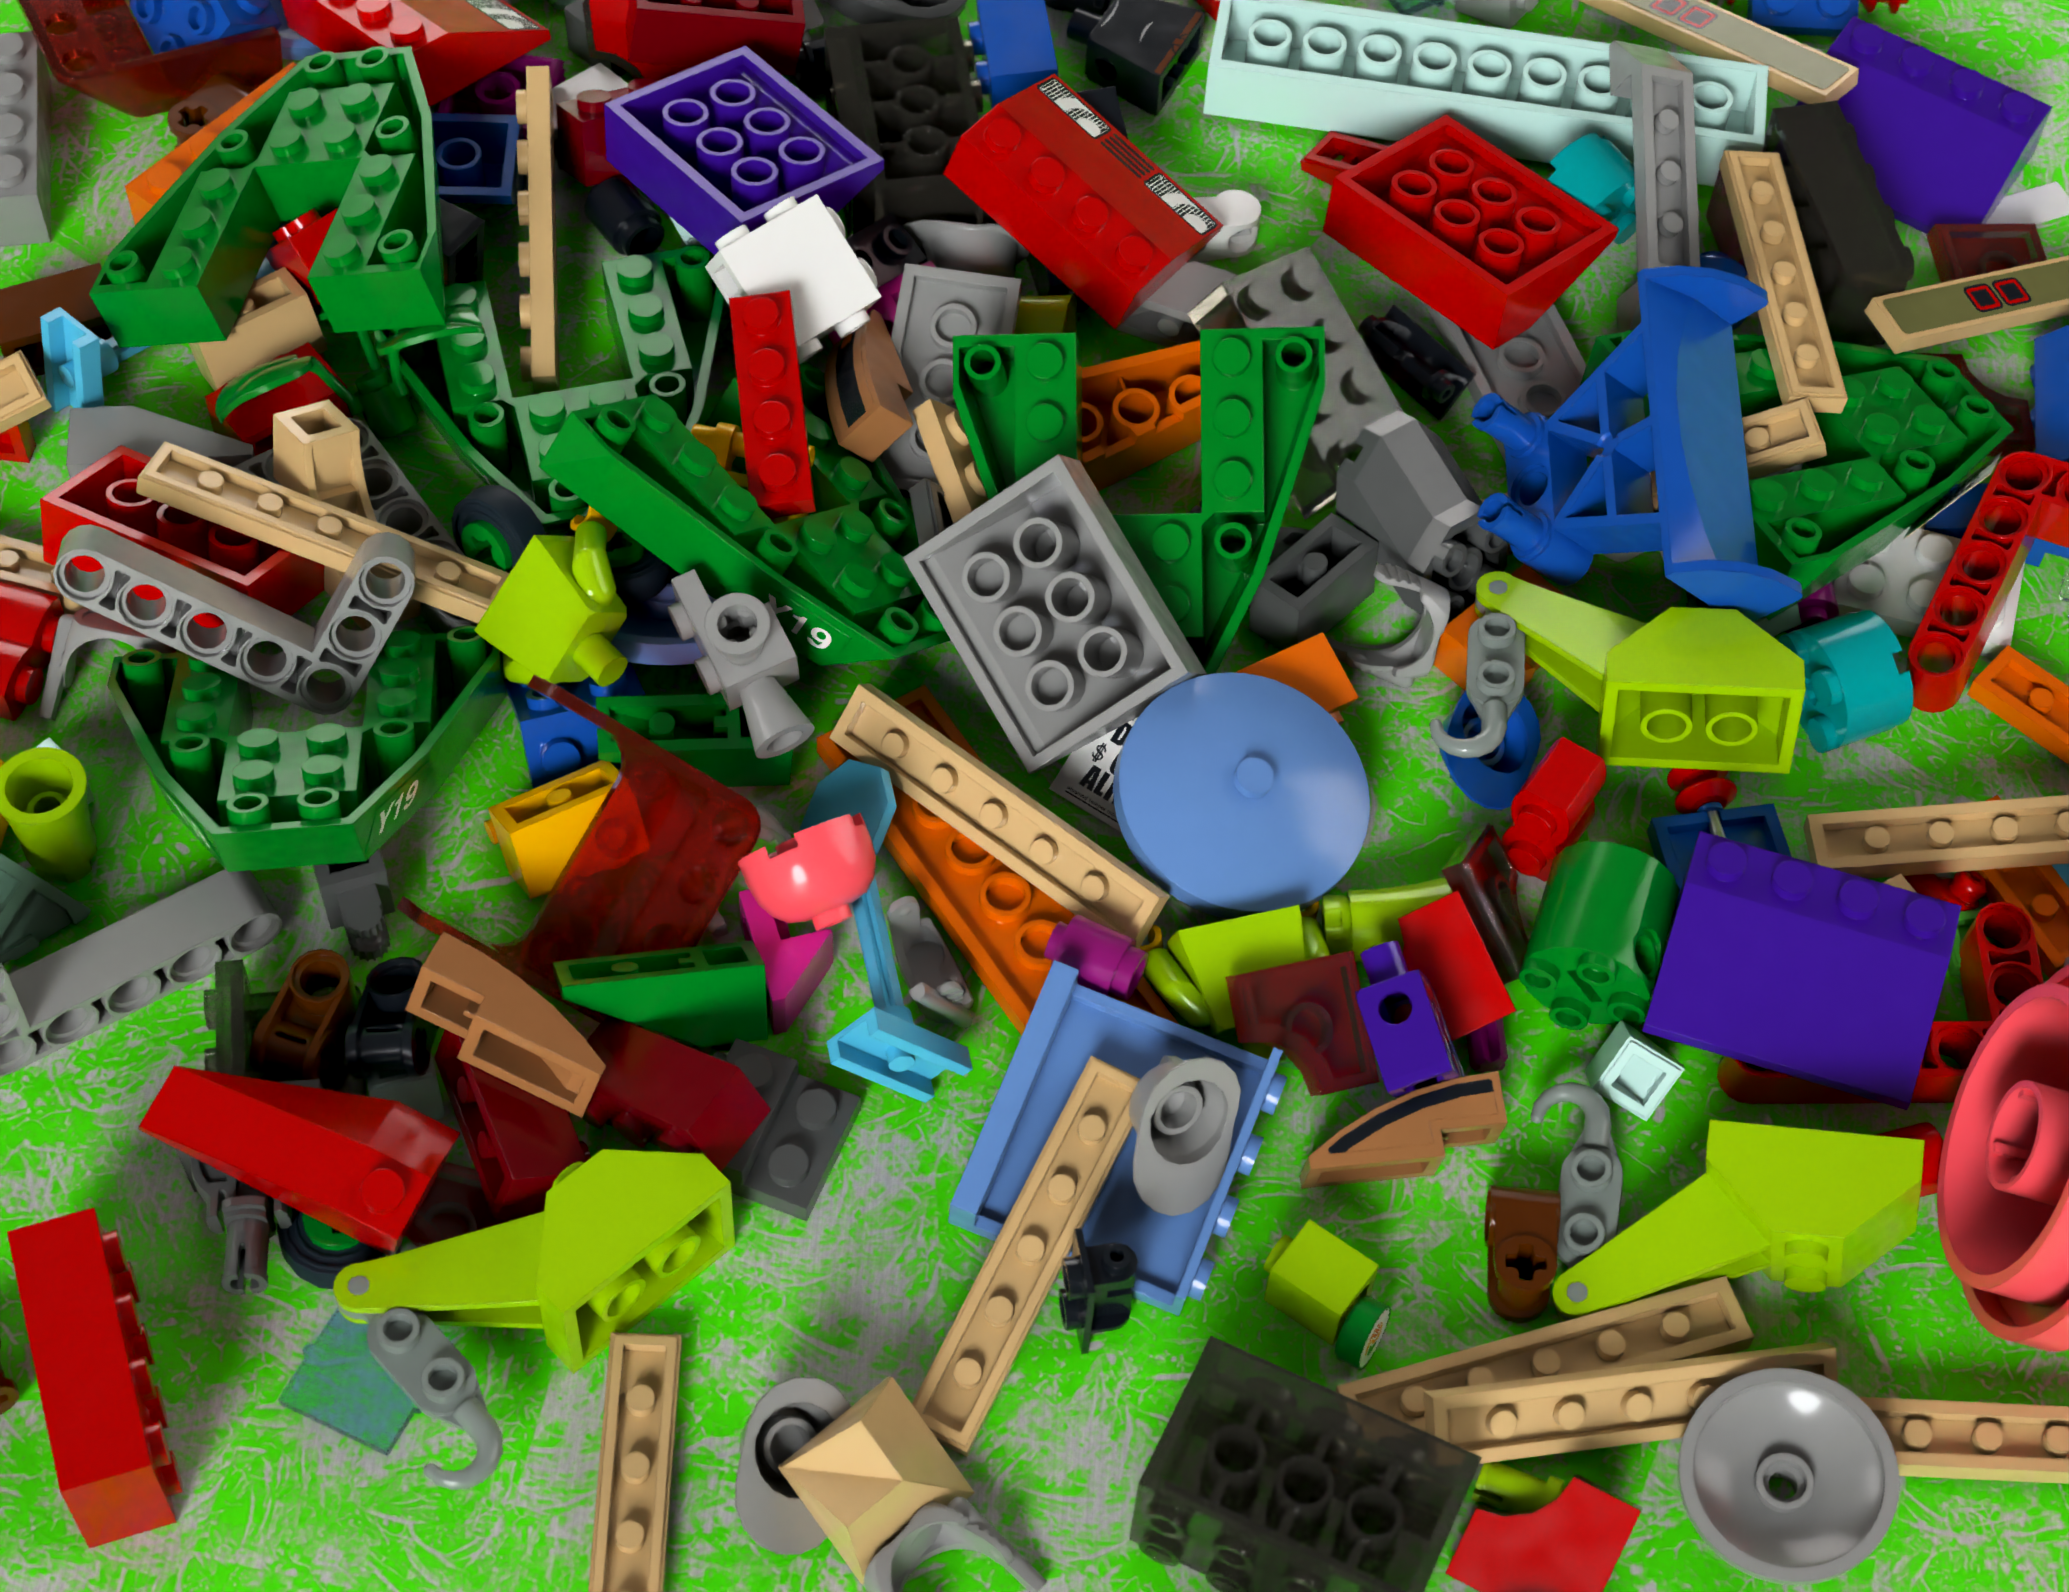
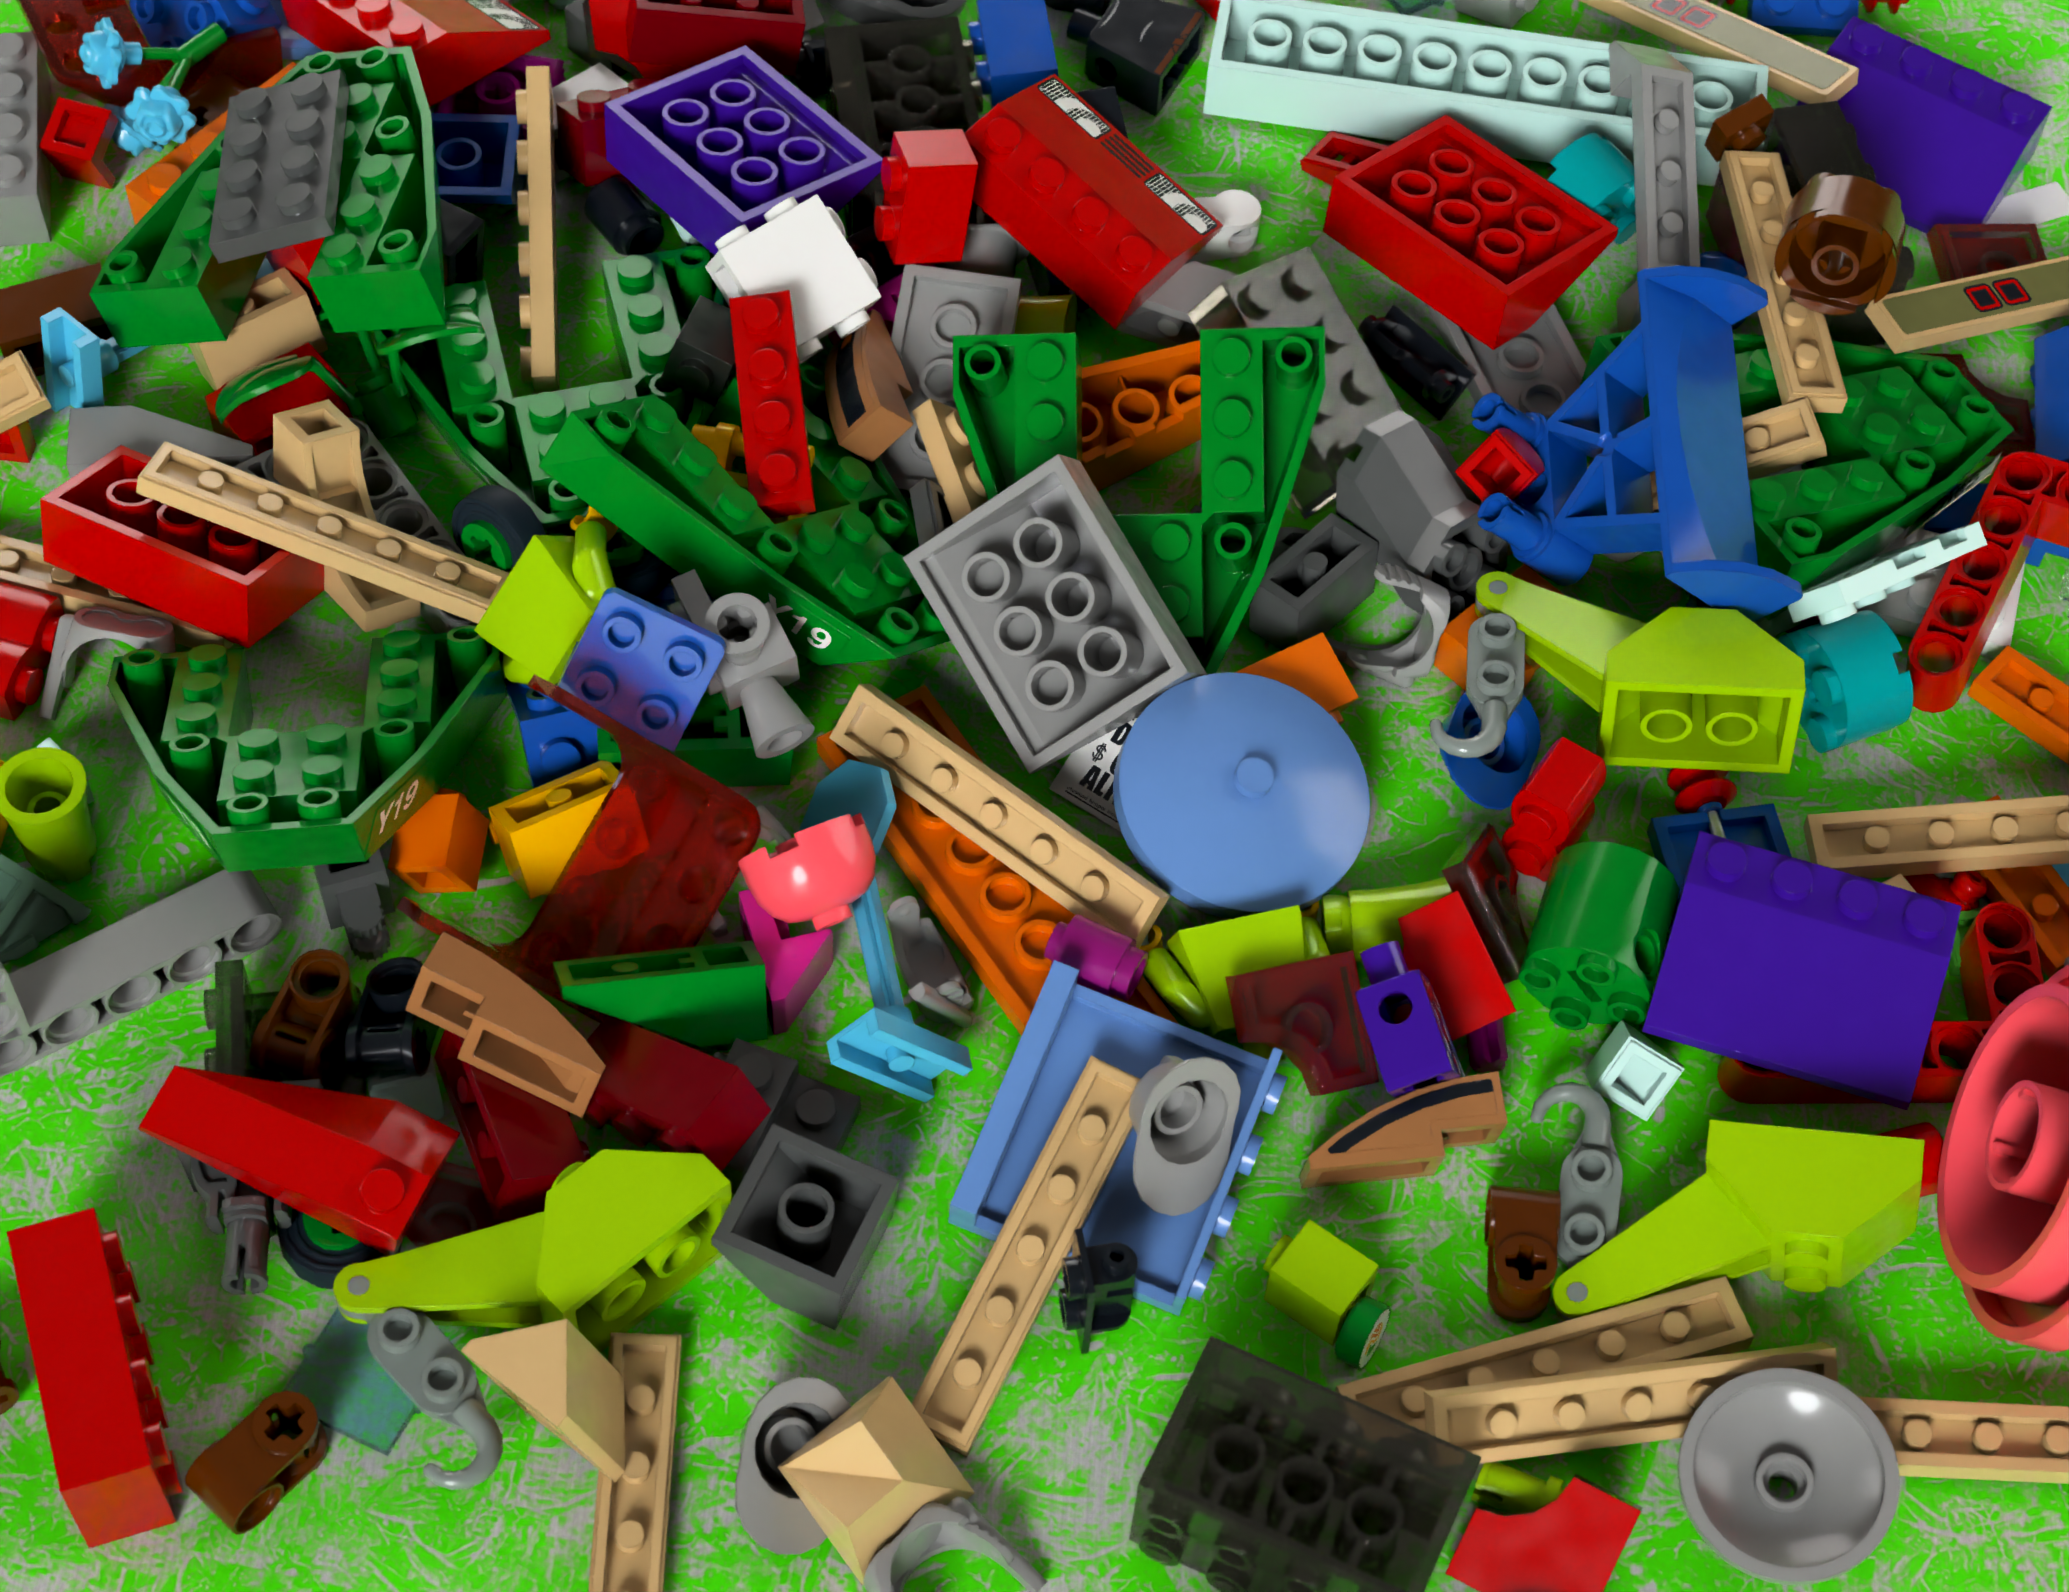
(79, 140): none -> red panel
(153, 115): none -> medium azure plant
(244, 618): light grey beam -> none
(255, 1466): none -> reddish brown piece
(280, 166): none -> dark grey plate
(441, 845): none -> orange brick
(562, 1385): none -> tan slope
(642, 666): none -> blue bracket
(703, 353): none -> pearl dark grey brick
(806, 1224): none -> dark grey slope
(926, 196): none -> red brick
(1501, 465): none -> red brick
(1740, 128): none -> reddish brown plate
(1840, 243): none -> reddish brown brick
(1883, 575): none -> light aqua wing

